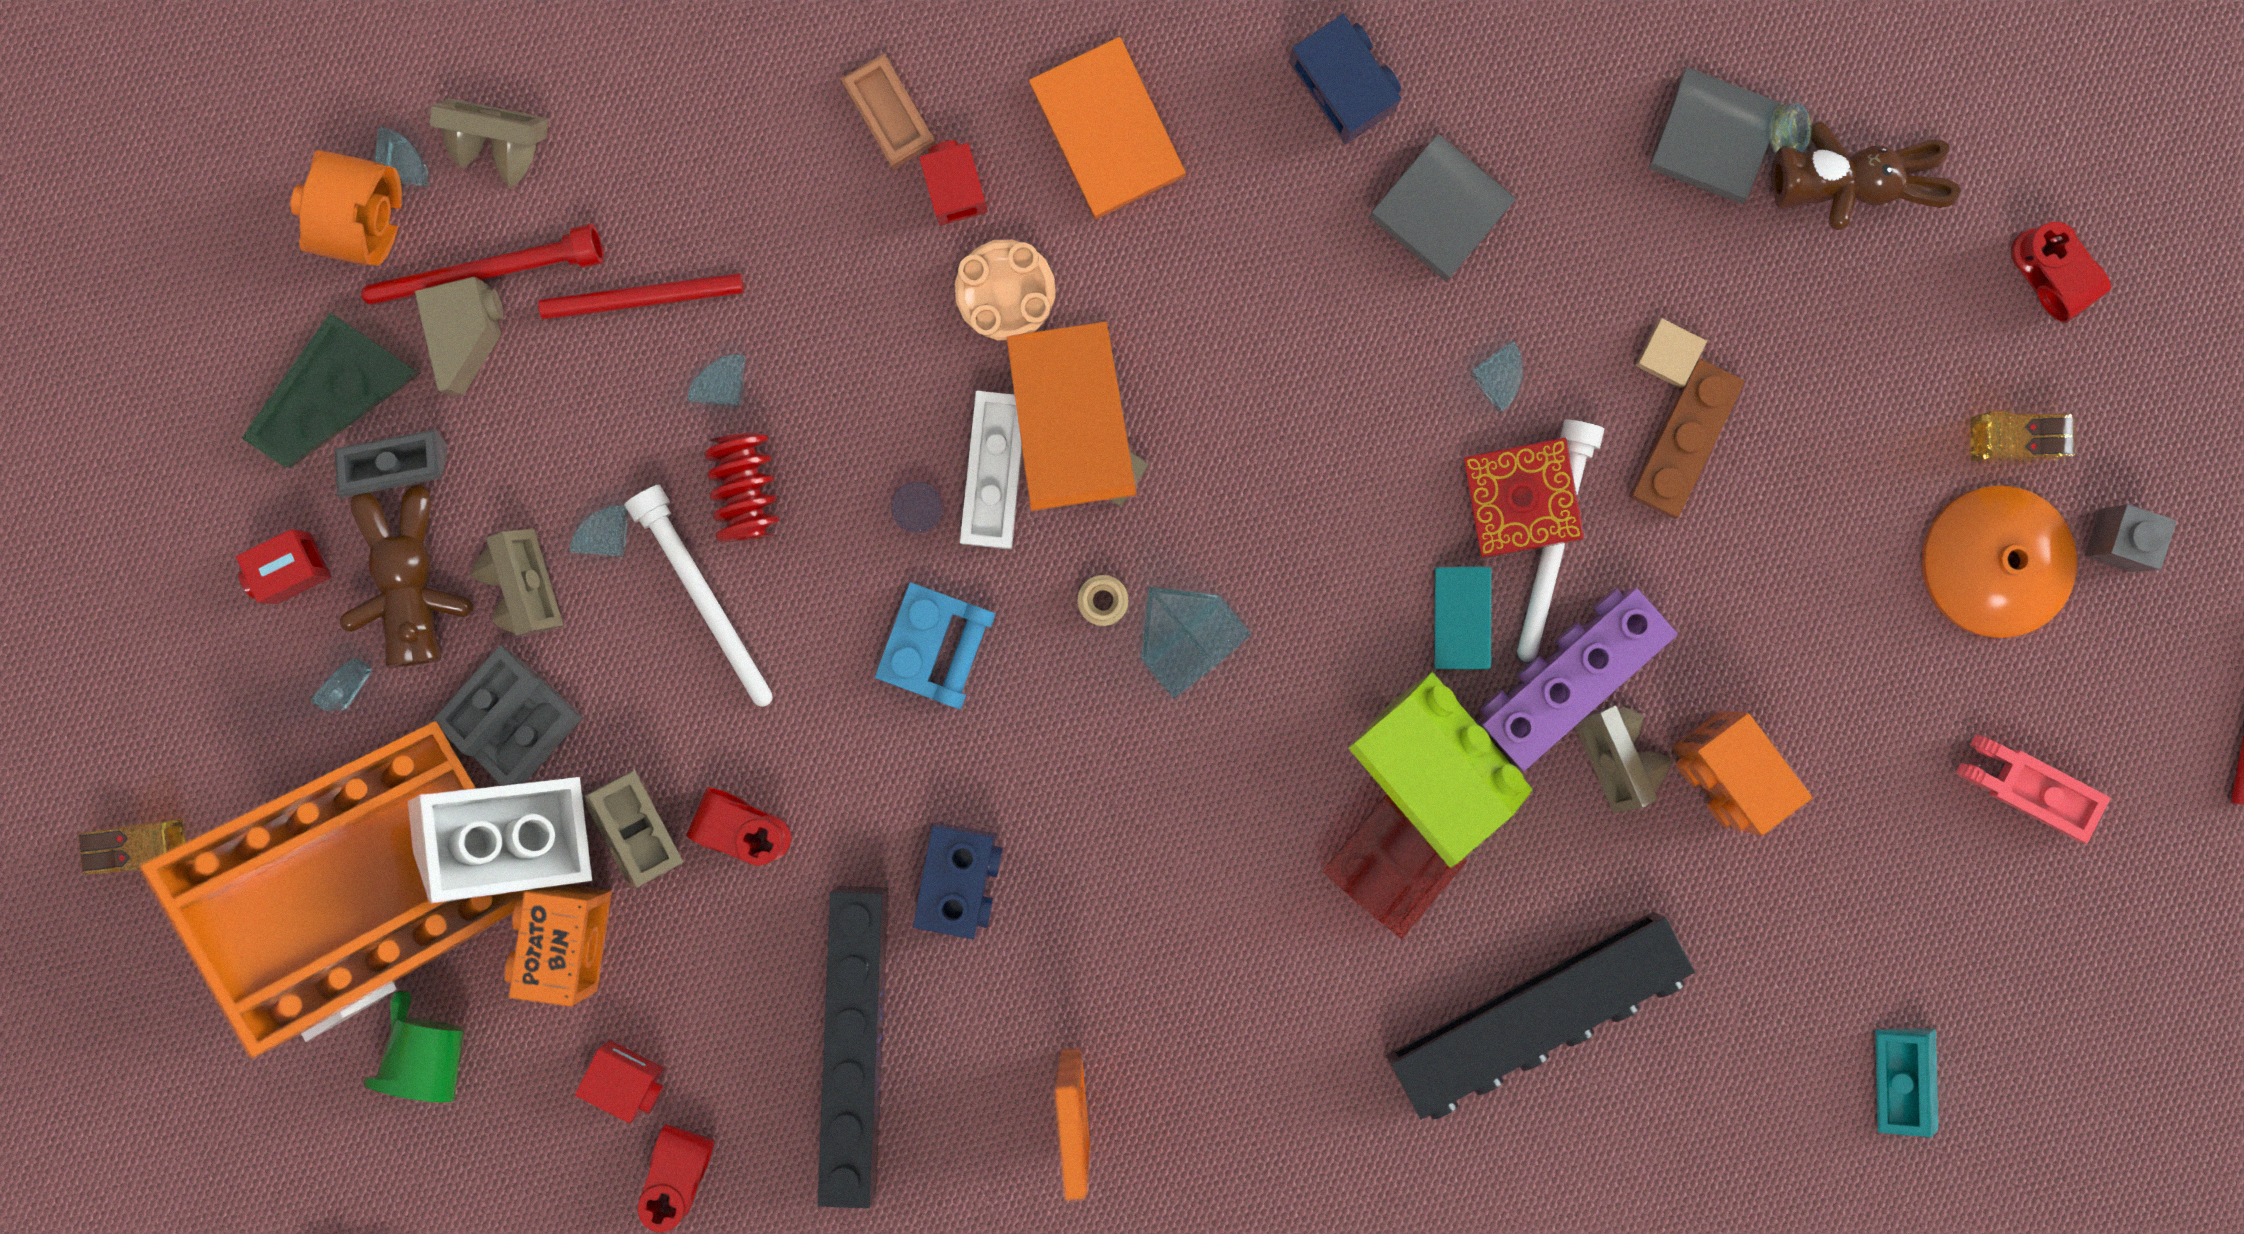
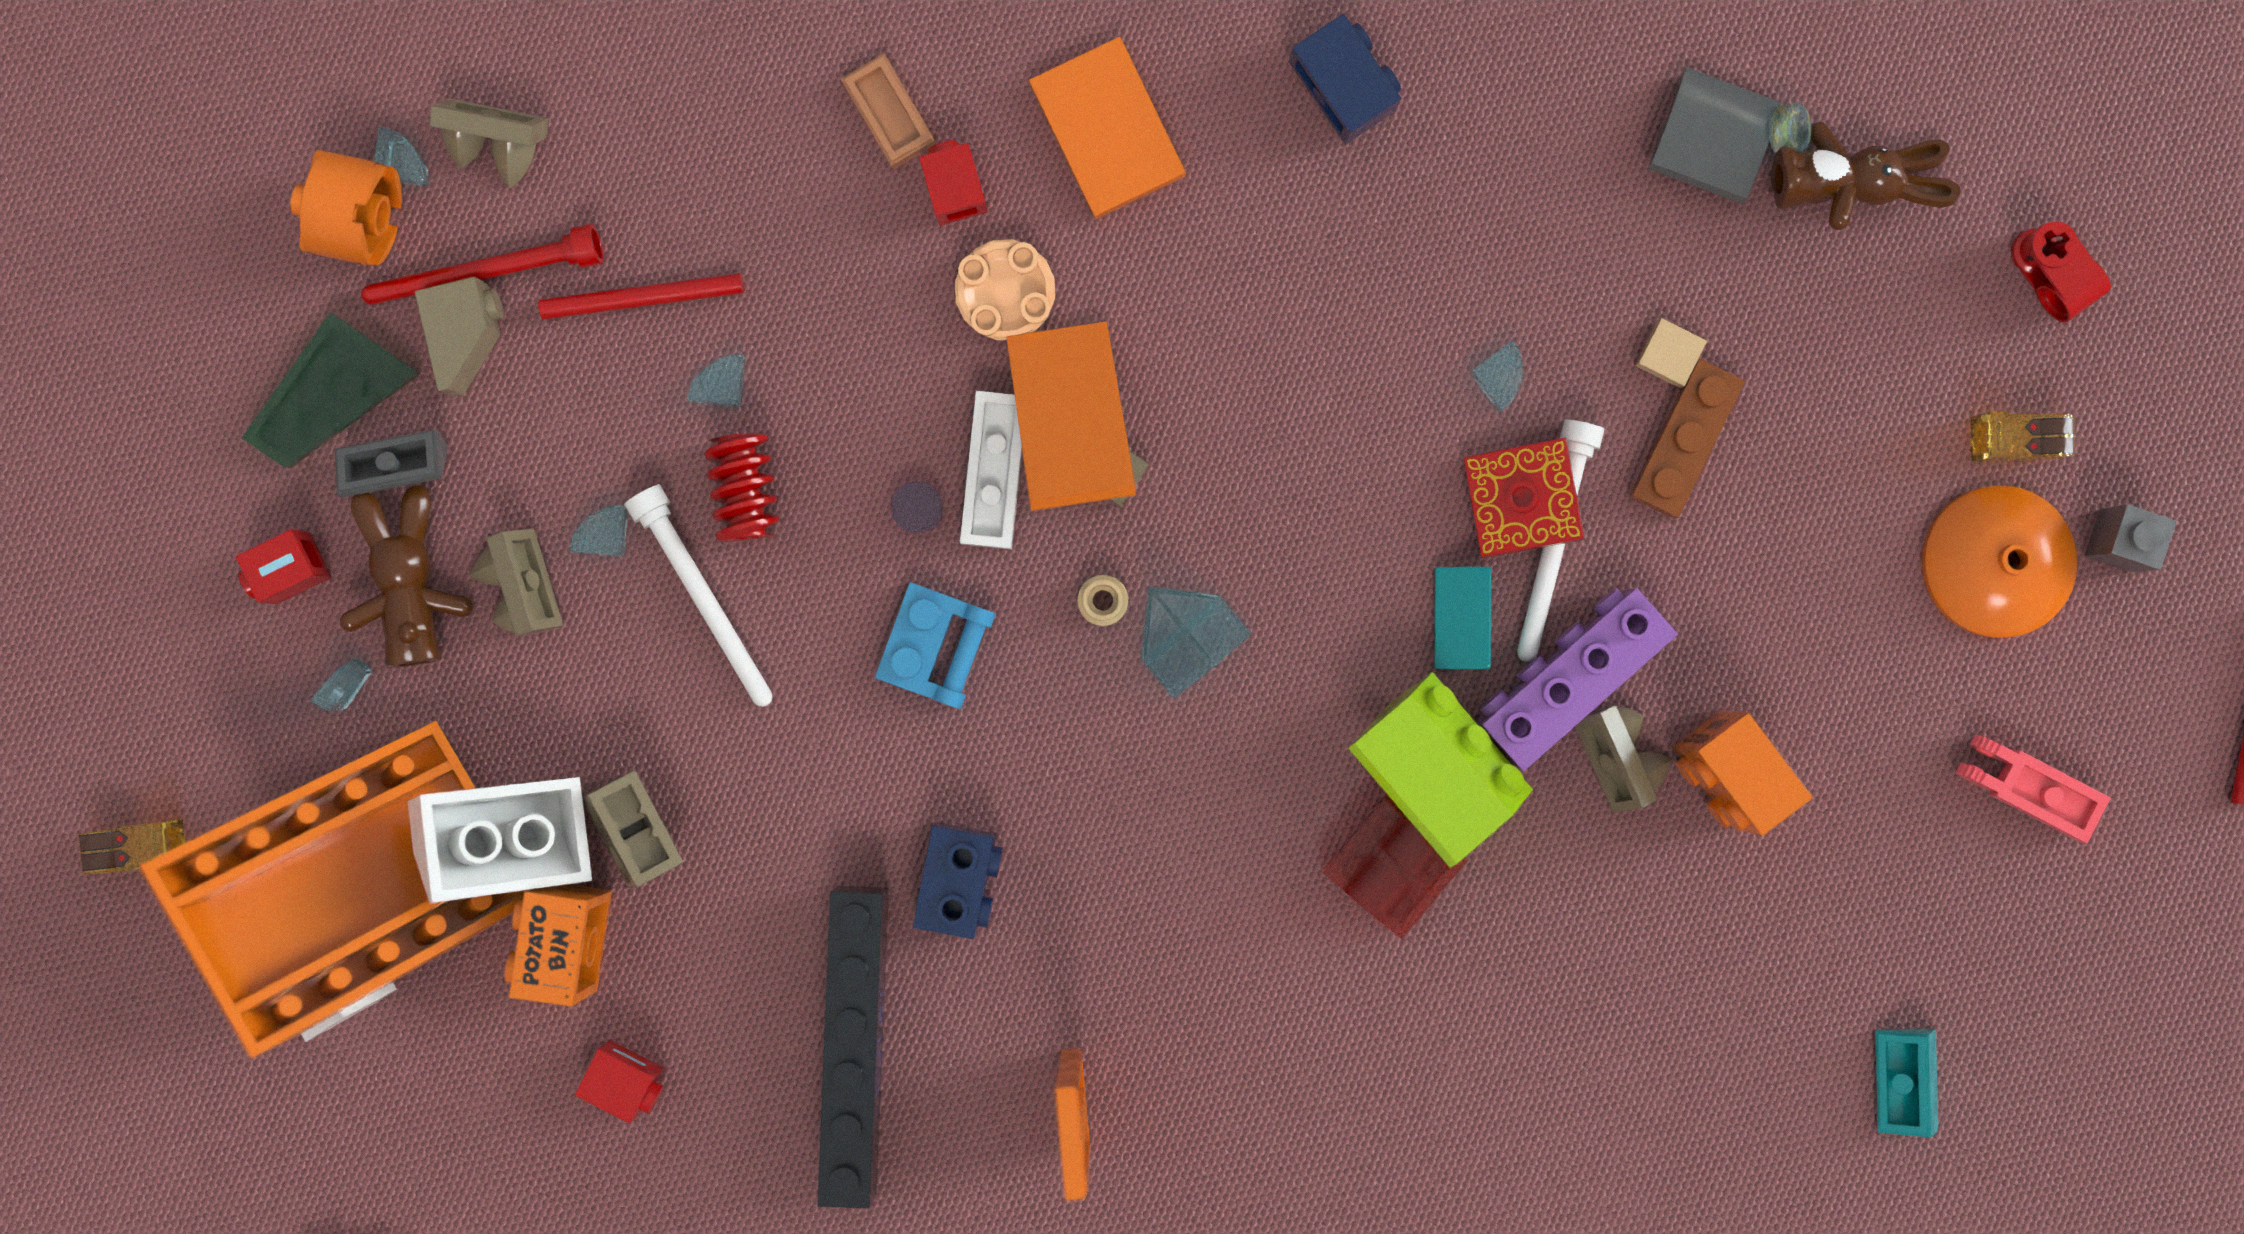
(419, 1057): green hat -> none
(507, 718): dark grey slope -> none
(675, 1170): red piece -> none
(730, 827): red piece -> none
(1442, 207): dark grey slope -> none
(1540, 1015): black brick -> none

